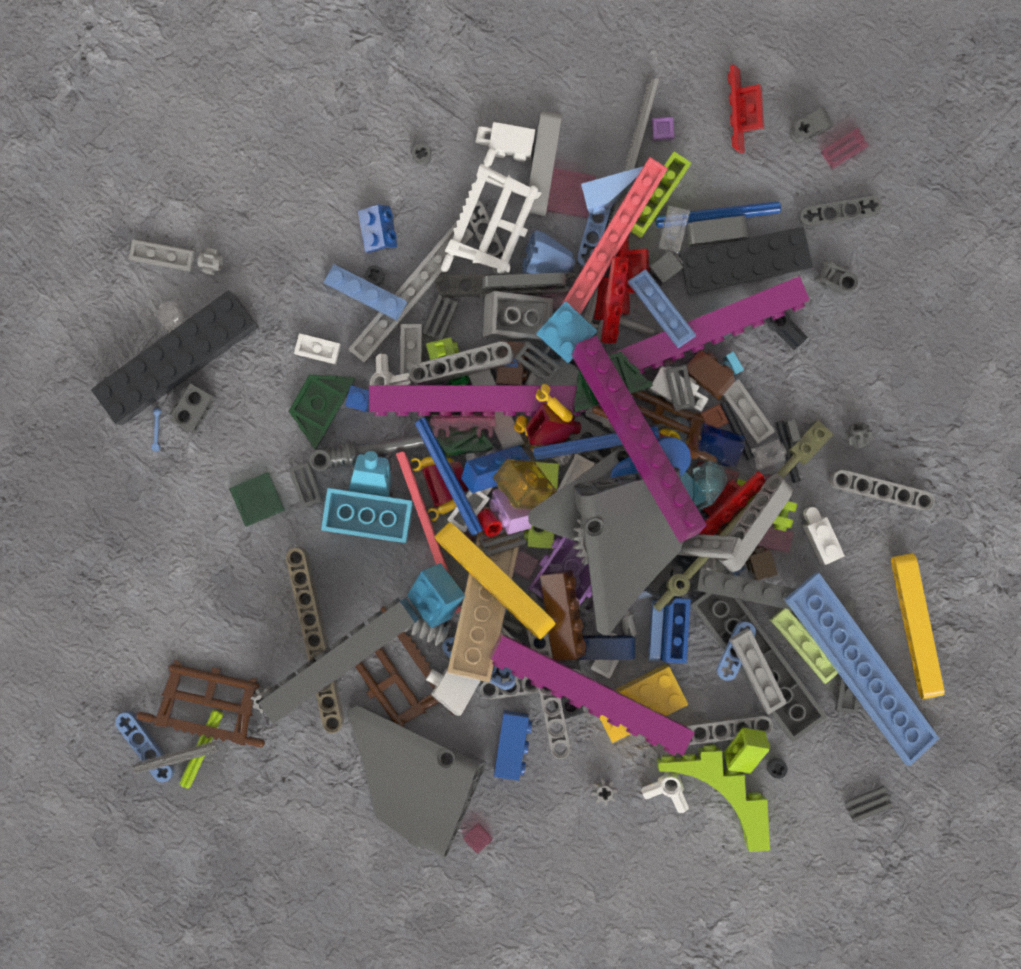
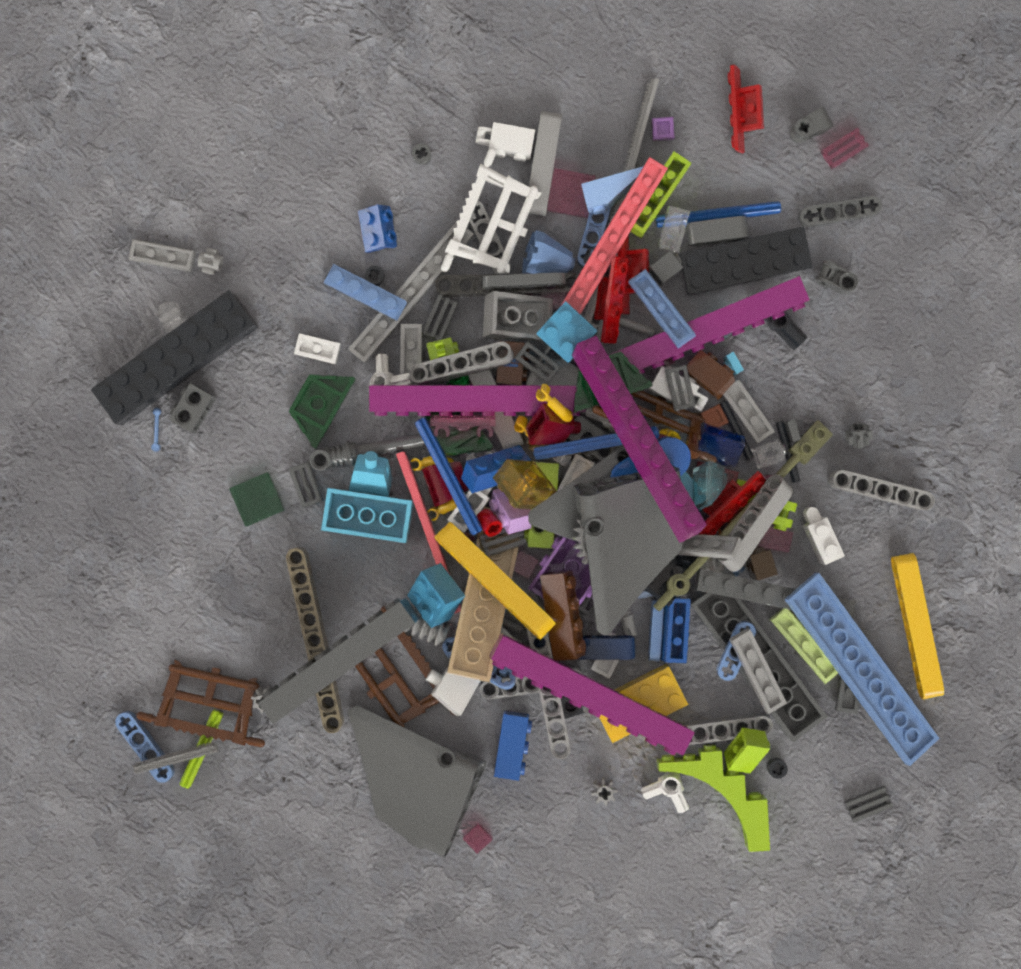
(358, 399): blue brick -> none

